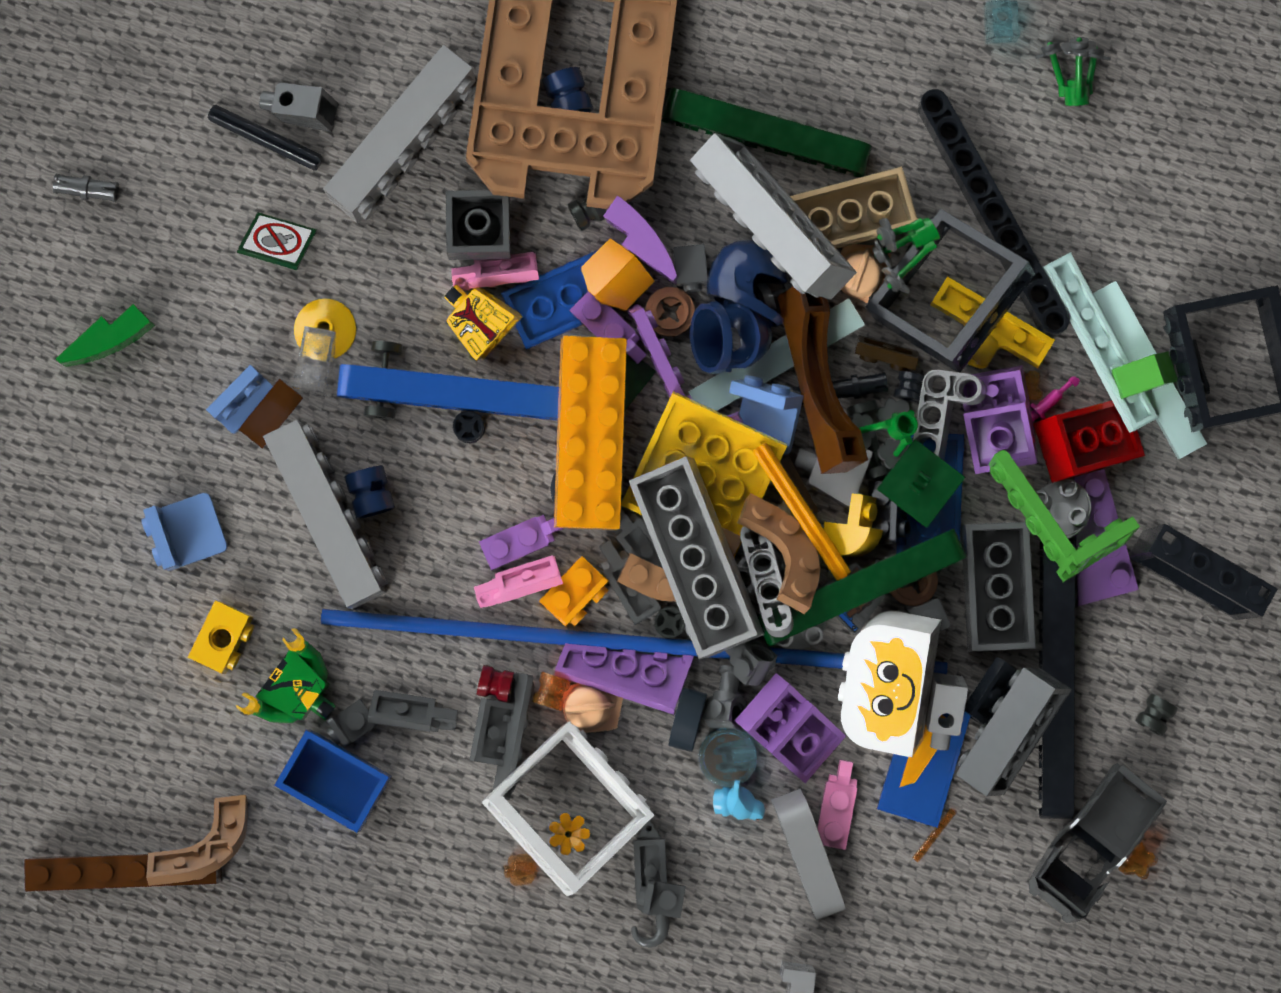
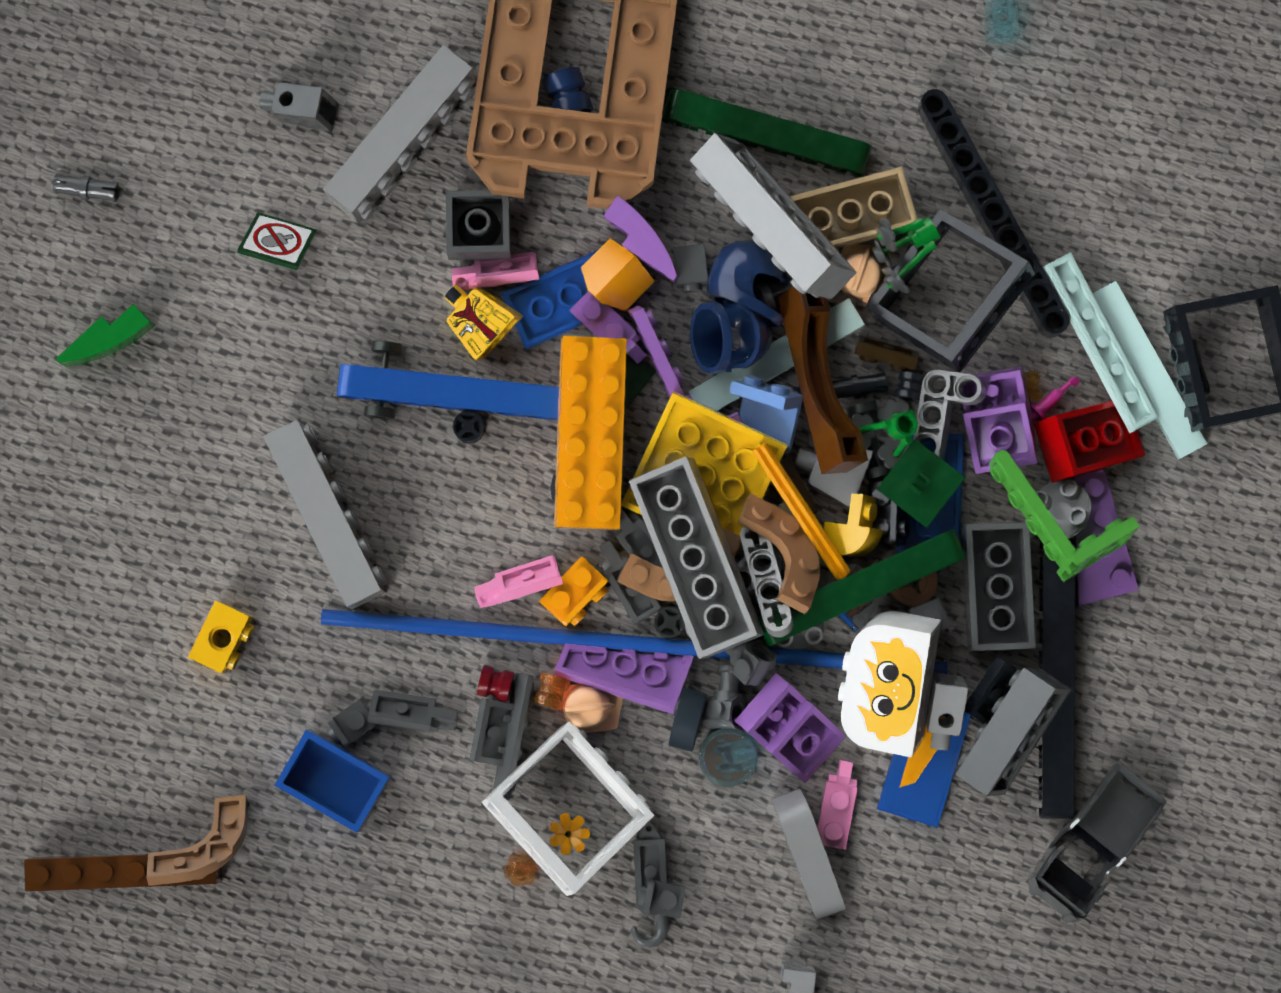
(184, 532): medium blue bracket -> none
(240, 399): medium blue bracket -> none
(265, 137): black axle -> none
(270, 412): reddish brown sticker -> none
(293, 687): torso -> none
(315, 361): clear slope -> none
(330, 312): yellow dish -> none
(369, 491): dark blue wheel -> none
(518, 541): medium lavender hinge -> none
(584, 214): pearl dark grey wheel -> none
(671, 296): nougat gear -> none
(738, 803): medium azure animal -> none
(934, 835): clear orange piece -> none
(1008, 334): yellow plate -> none
(1077, 88): green plant -> none
(1139, 862): clear orange piece -> none
(1144, 374): bright green slope -> none
(1156, 714): pearl dark grey wheel -> none
(1203, 573): black window -> none

